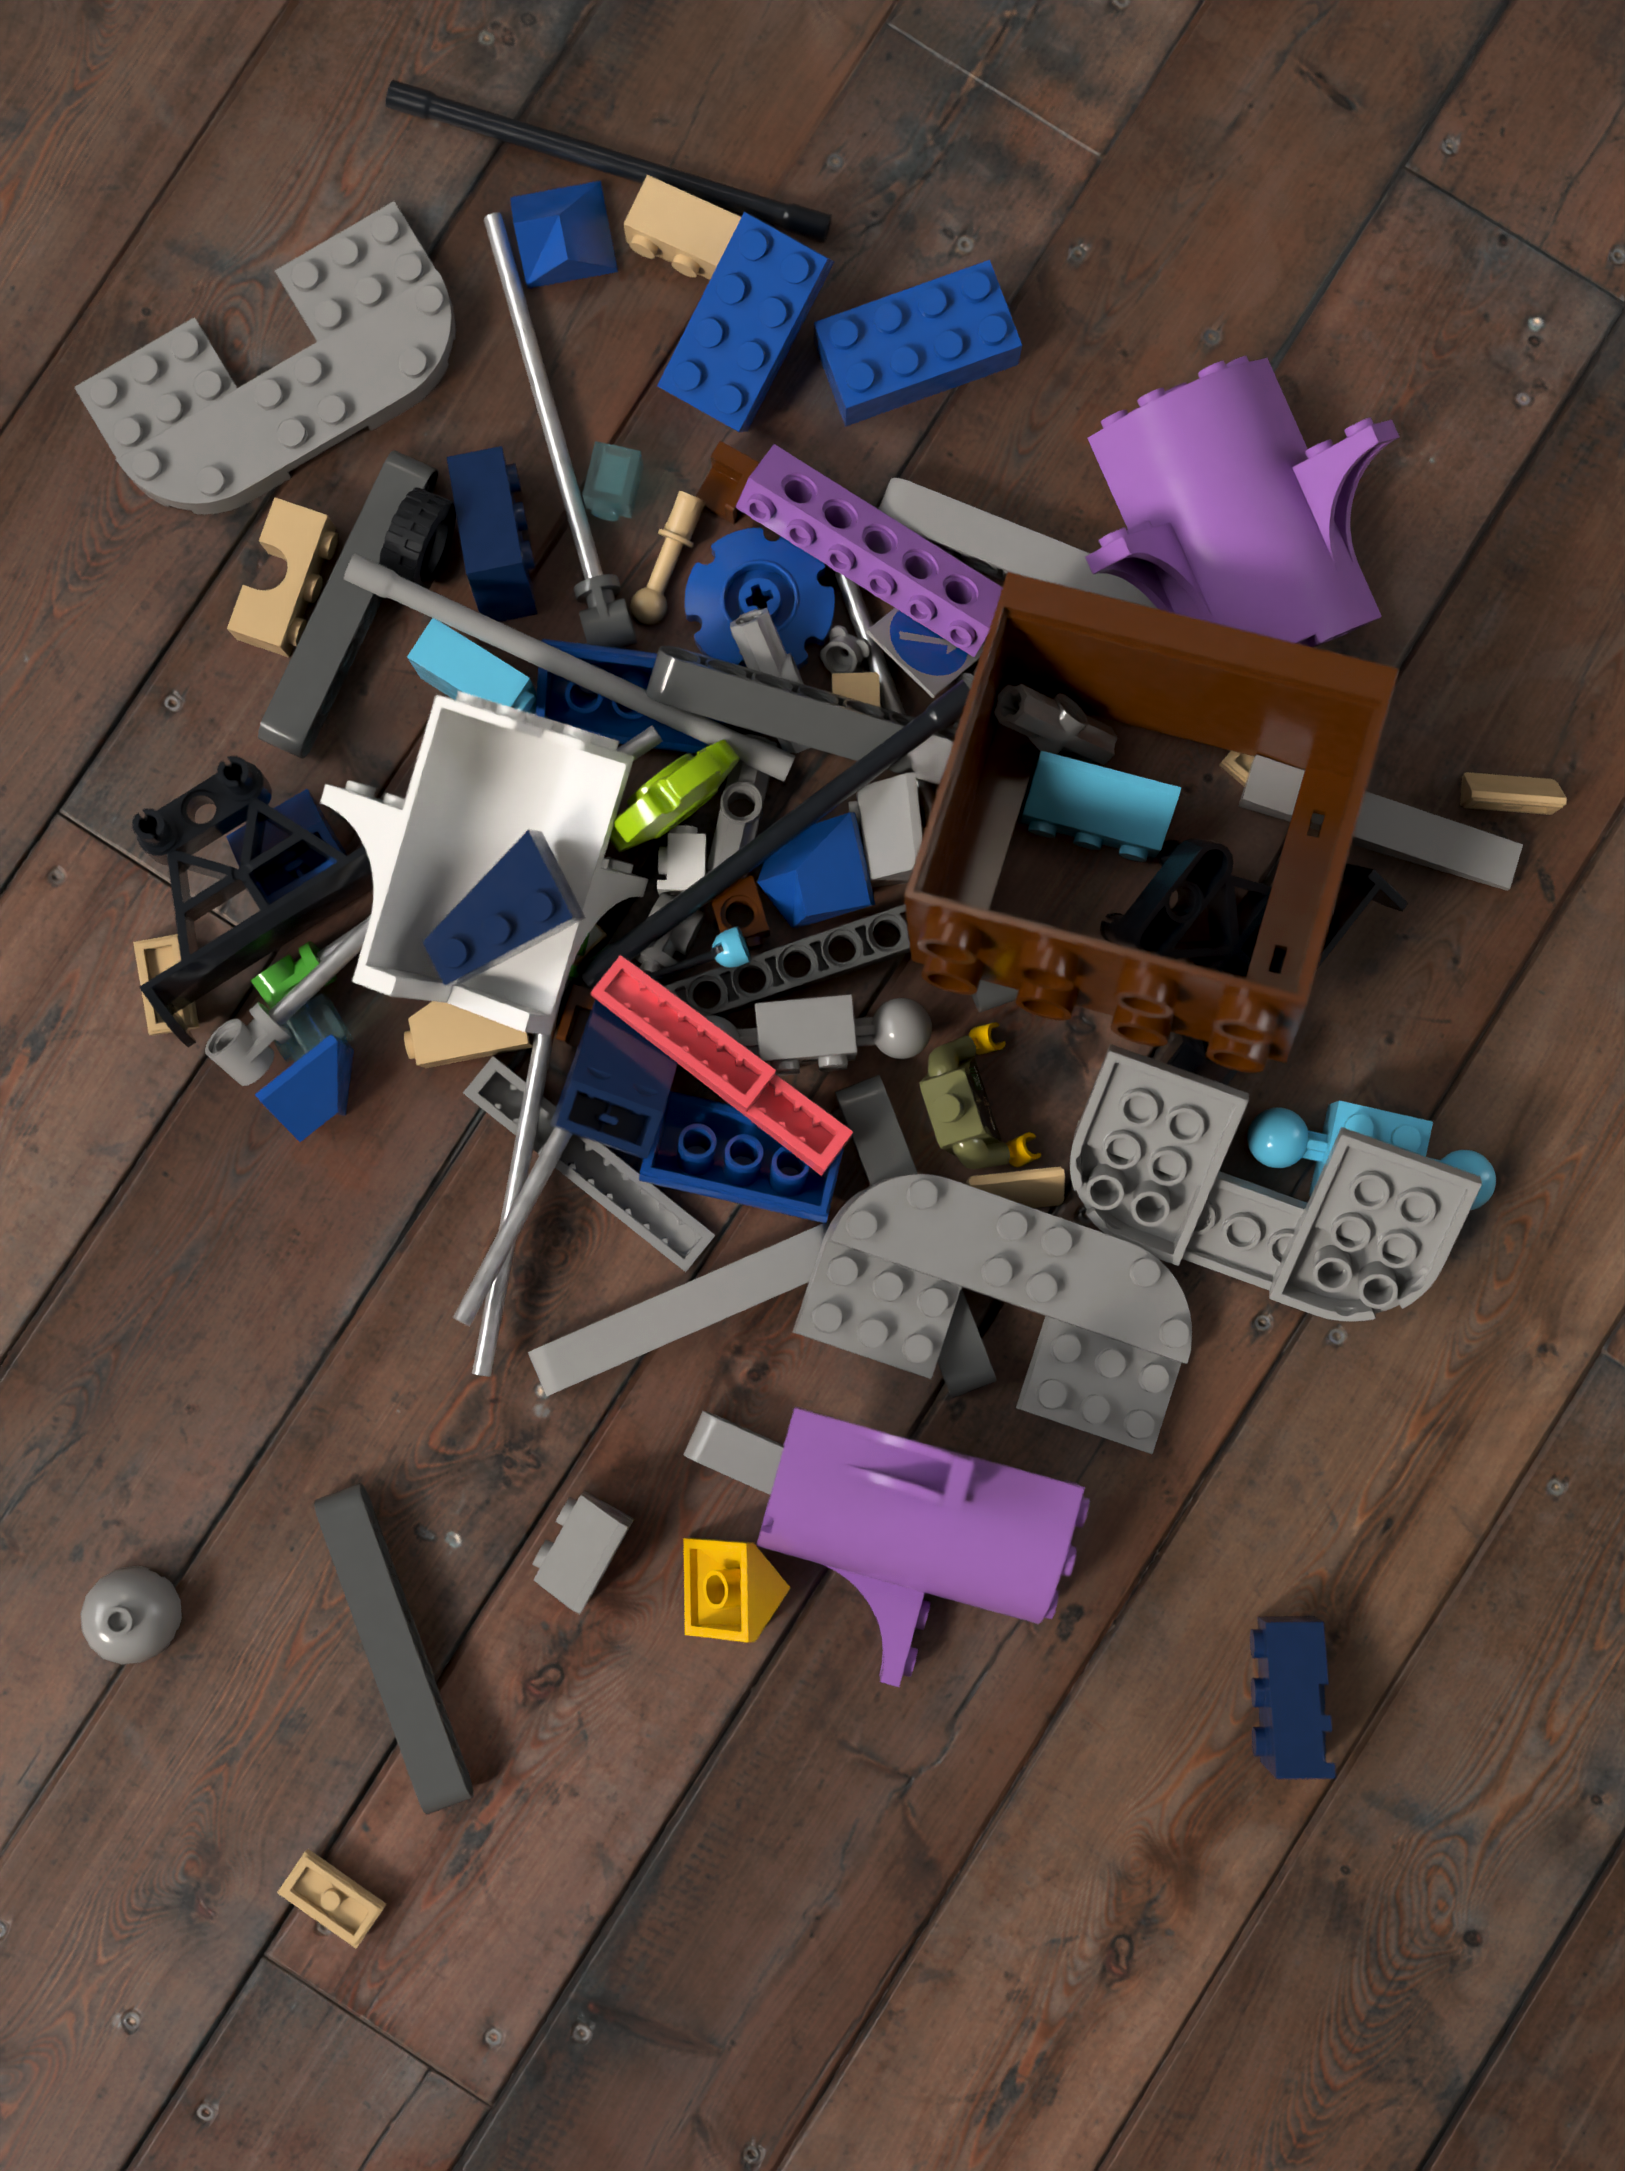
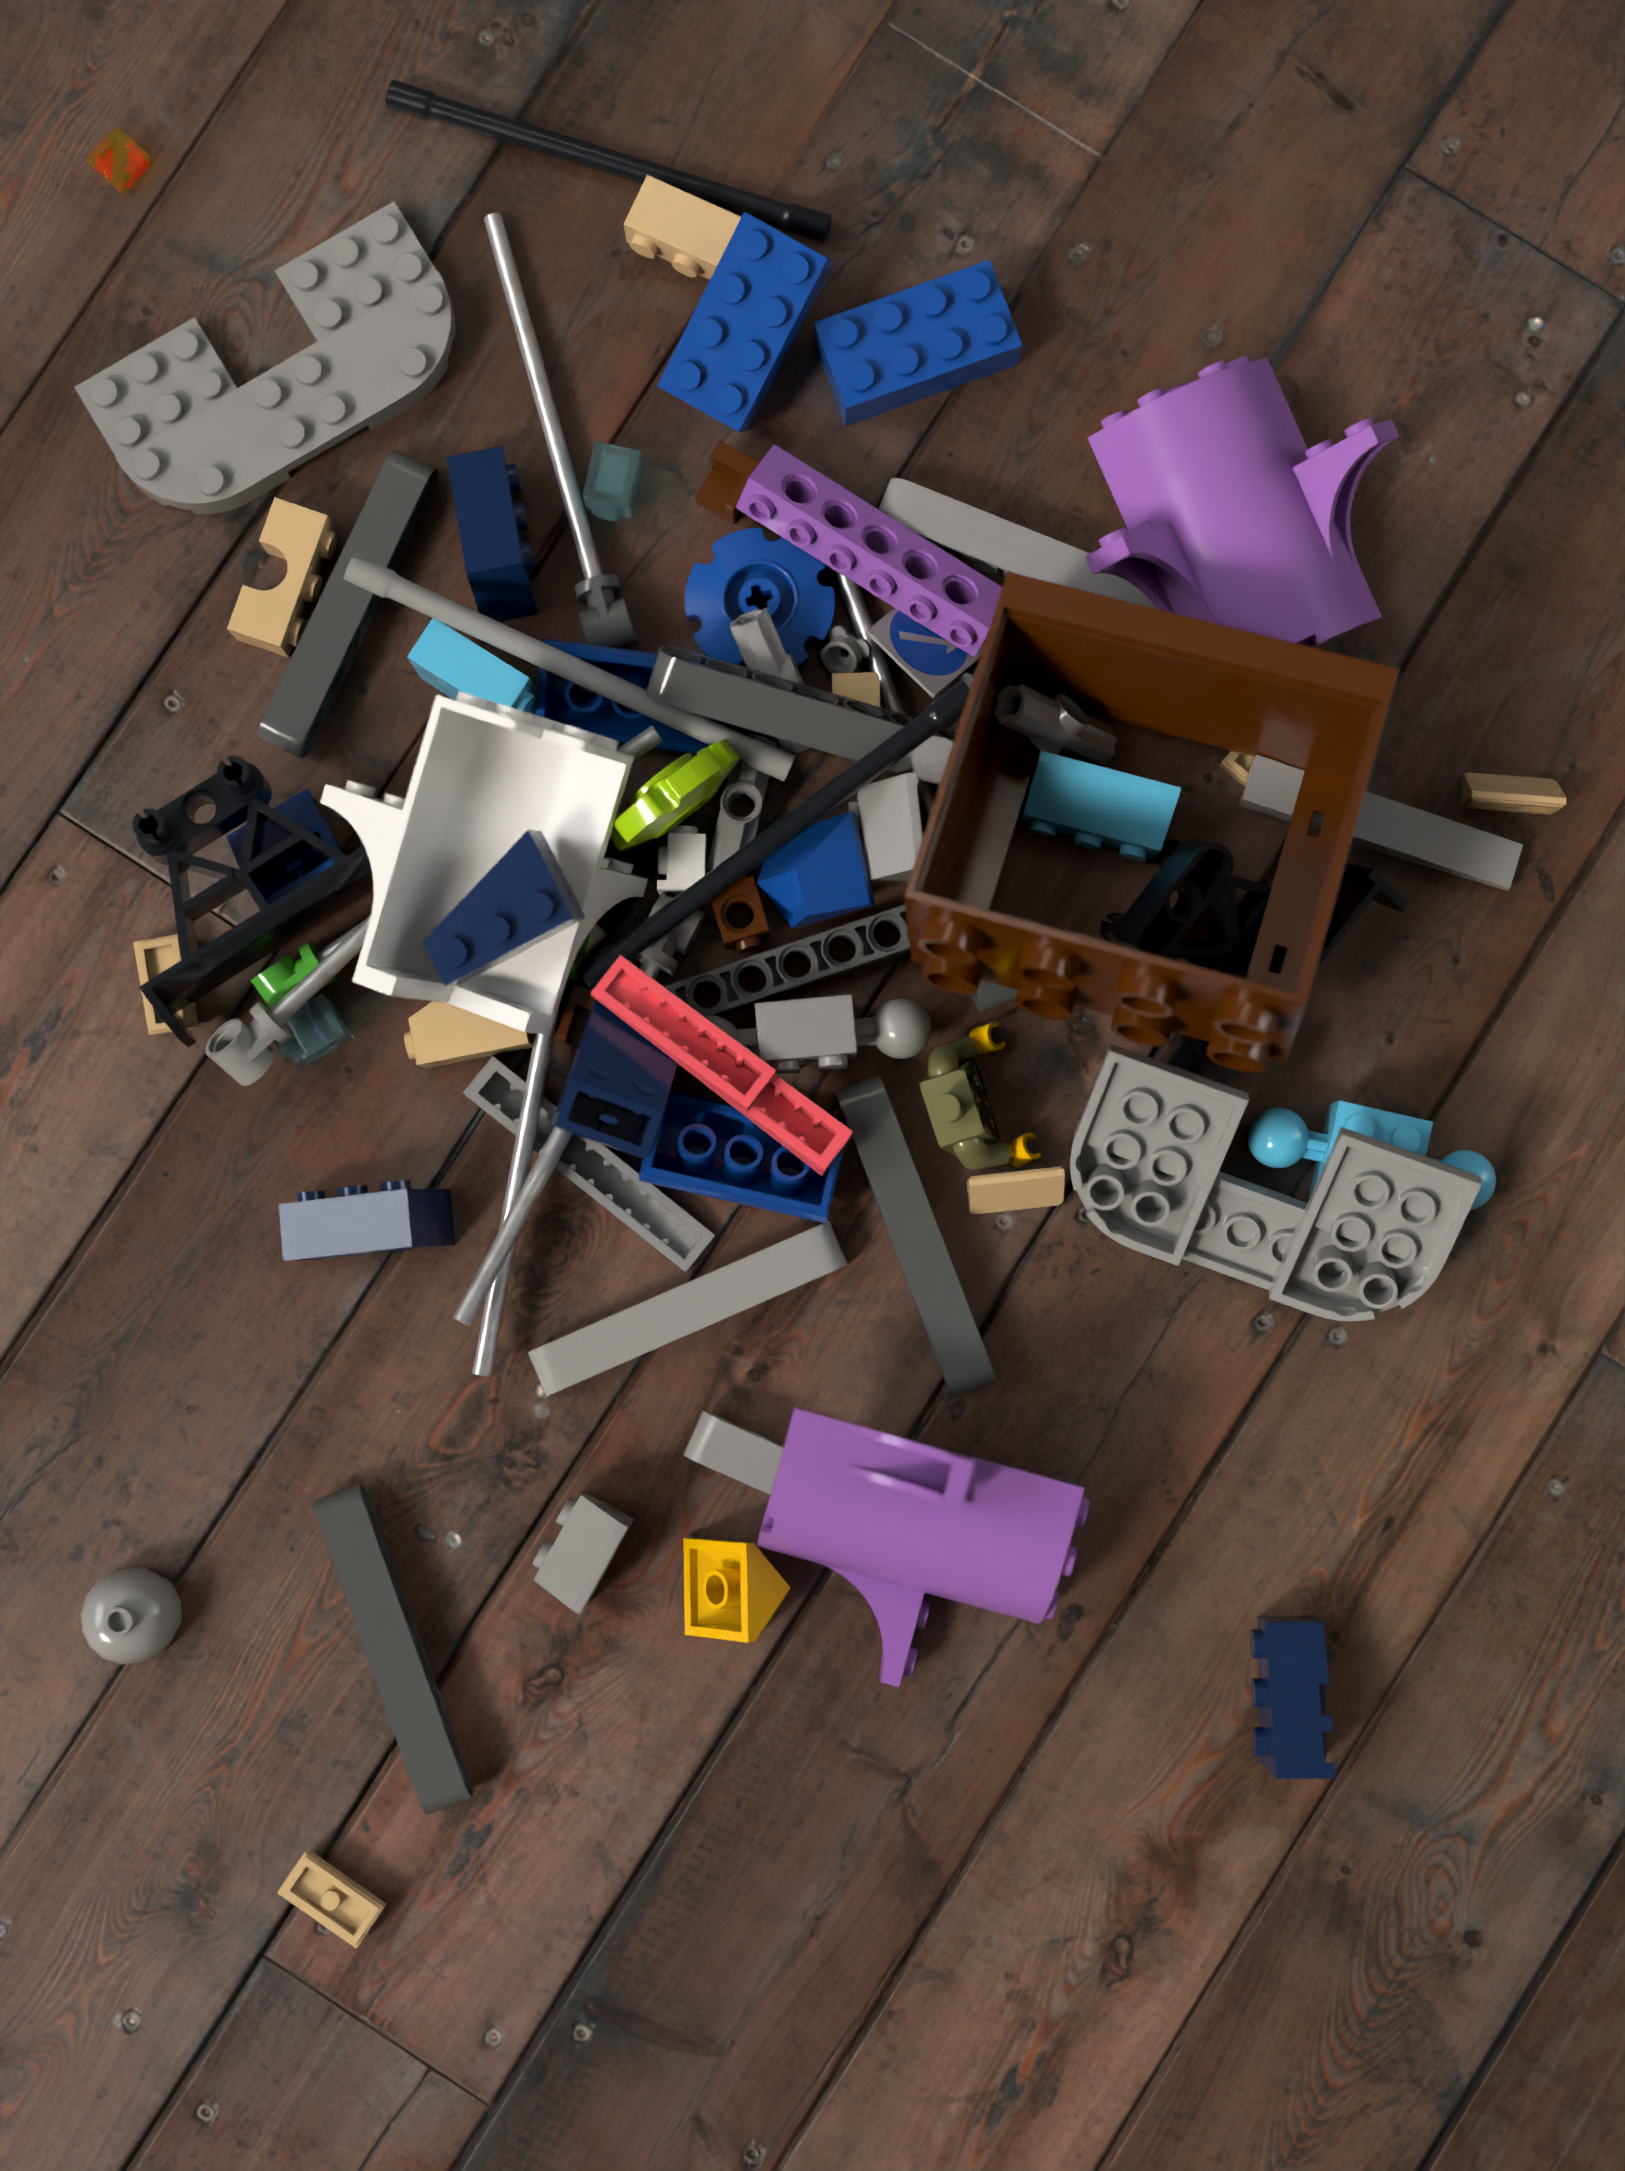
(119, 160): none -> clear yellow tile
(311, 1088): blue slope -> none
(365, 1221): none -> wedge
(419, 537): black tyre -> none
(563, 234): blue slope -> none
(649, 603): tan pin -> none
(727, 949): hinge -> none
(1109, 1307): light grey plate -> none

